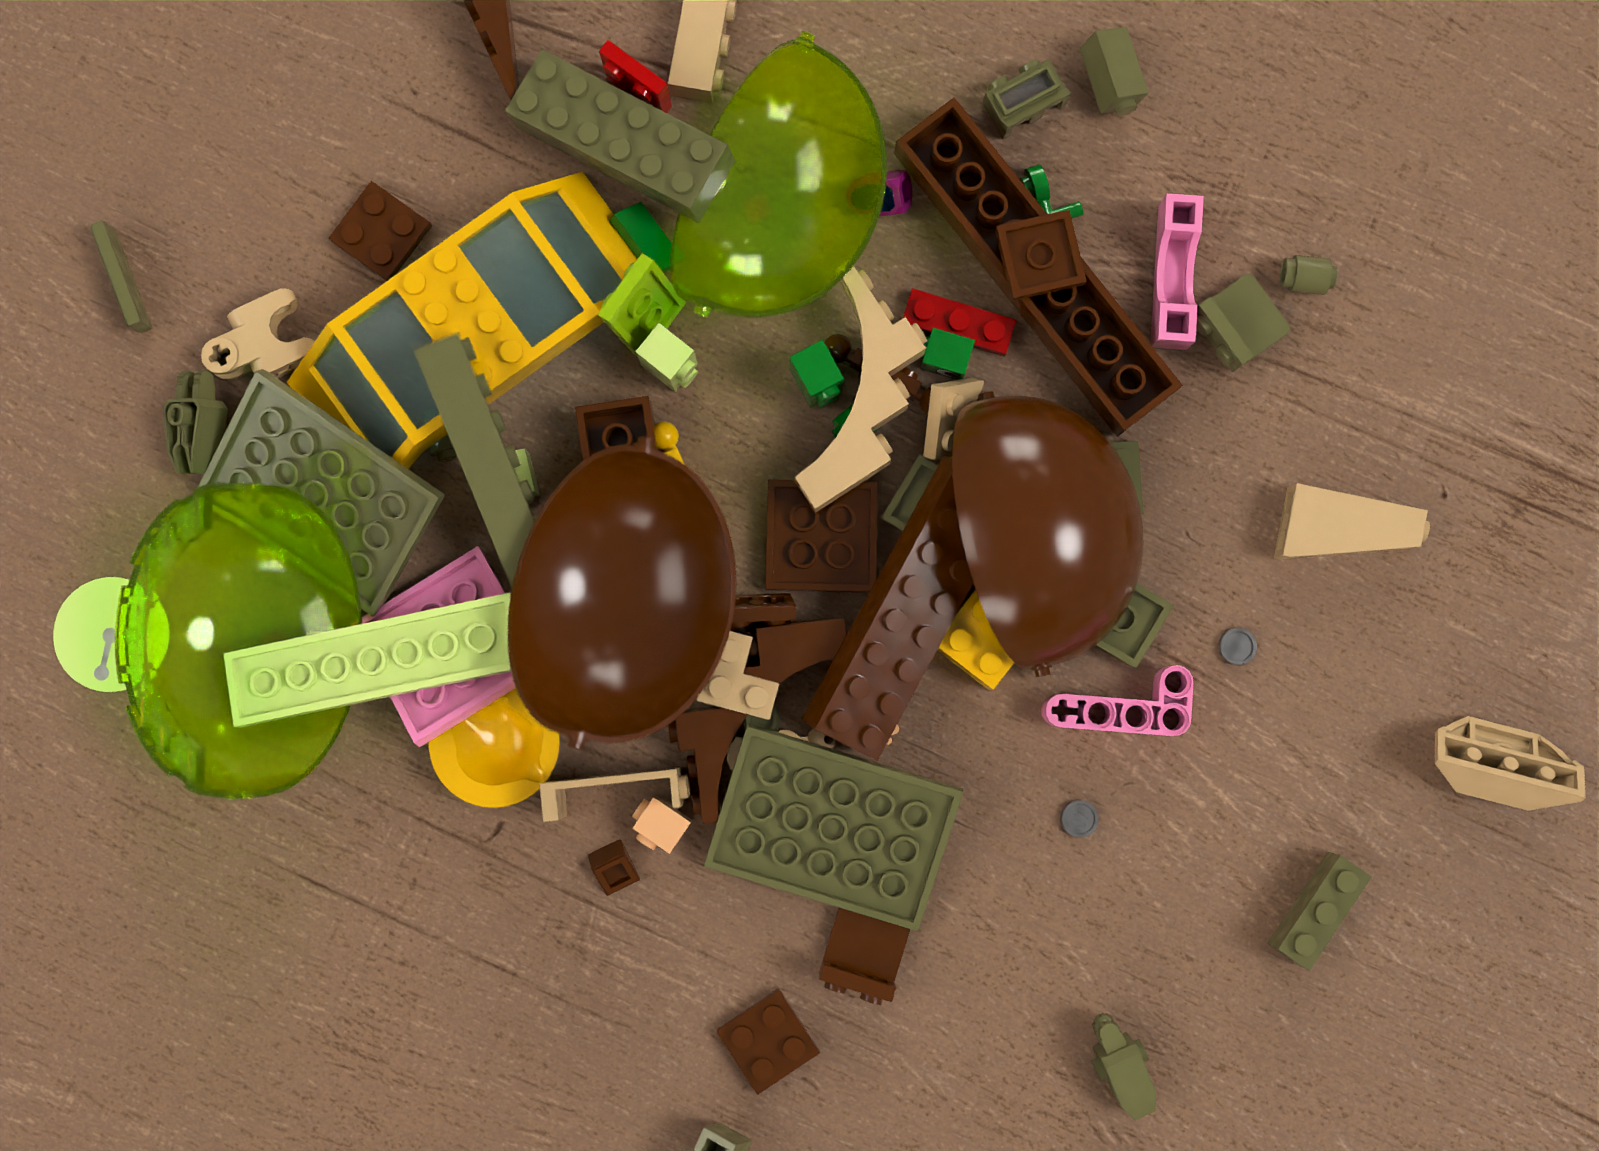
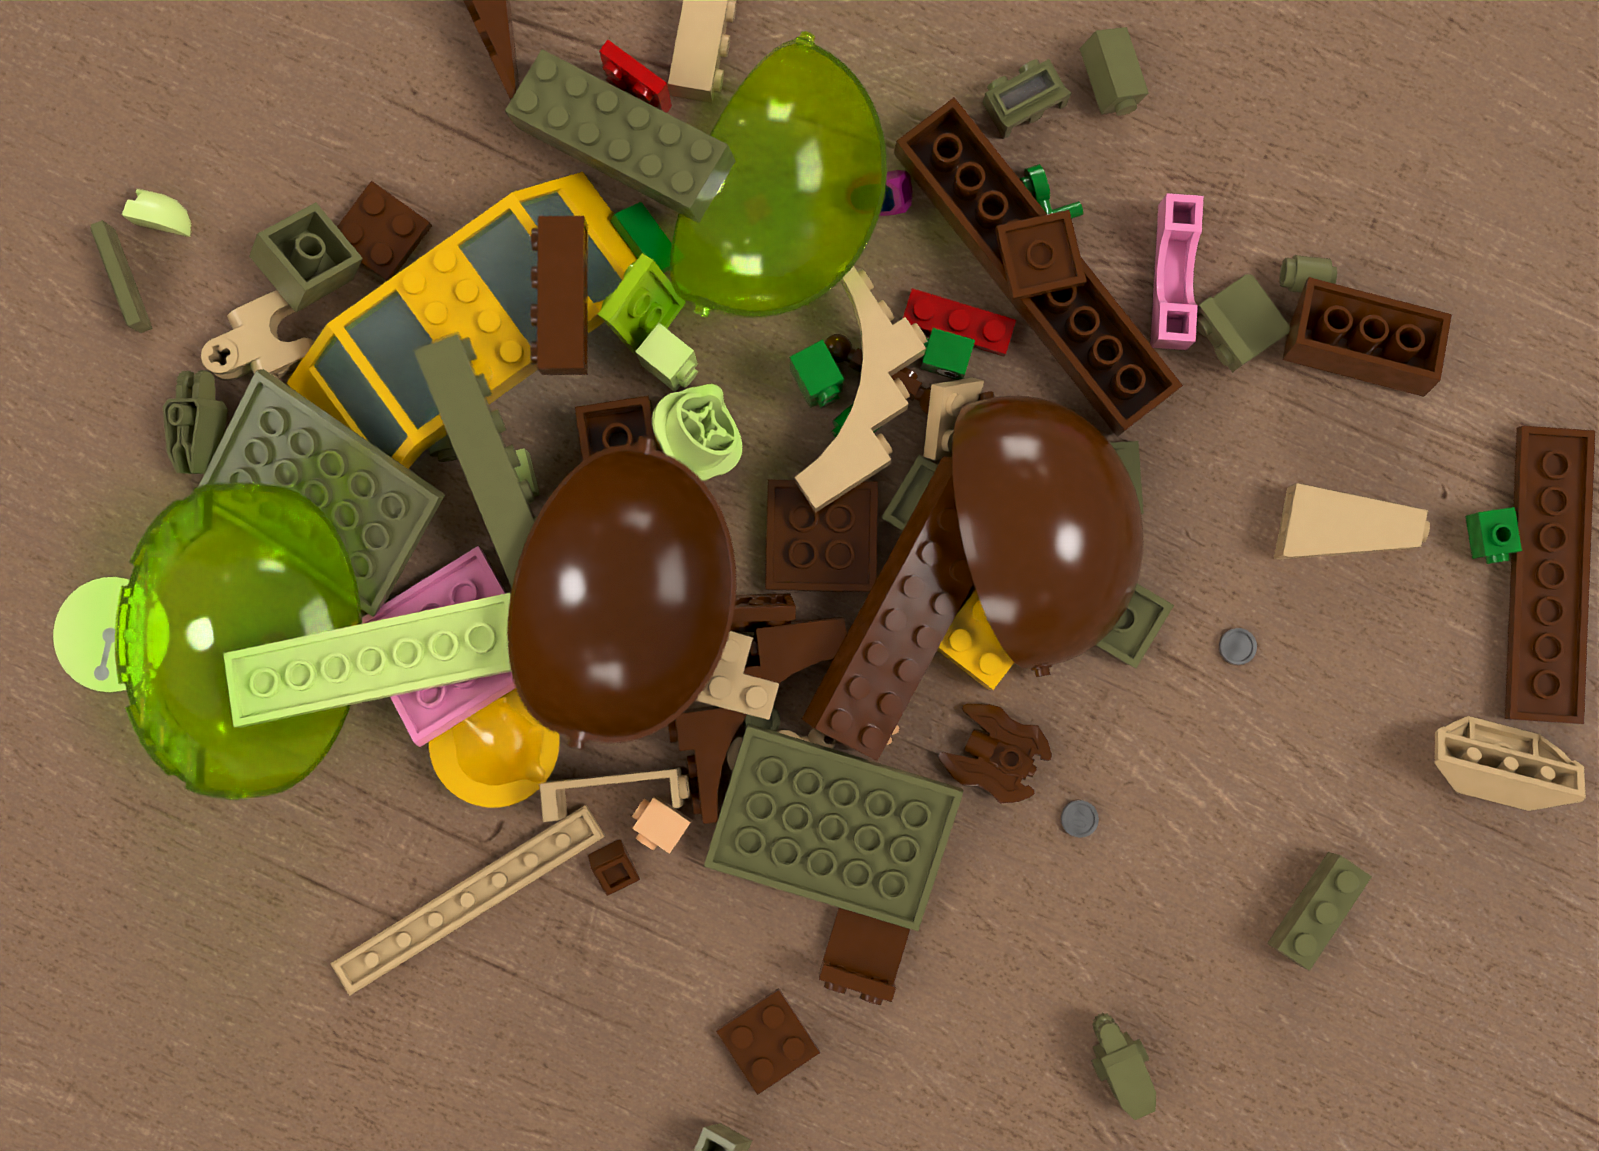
(158, 213): none -> yellowish green brick
(305, 257): none -> olive brick
(467, 900): none -> tan tile
(561, 295): none -> reddish brown brick
(698, 430): none -> yellowish green piece
(1002, 755): none -> reddish brown piece
(1116, 708): bright pink beam -> none
(1368, 337): none -> reddish brown slope
(1493, 534): none -> green brick
(1550, 575): none -> reddish brown plate

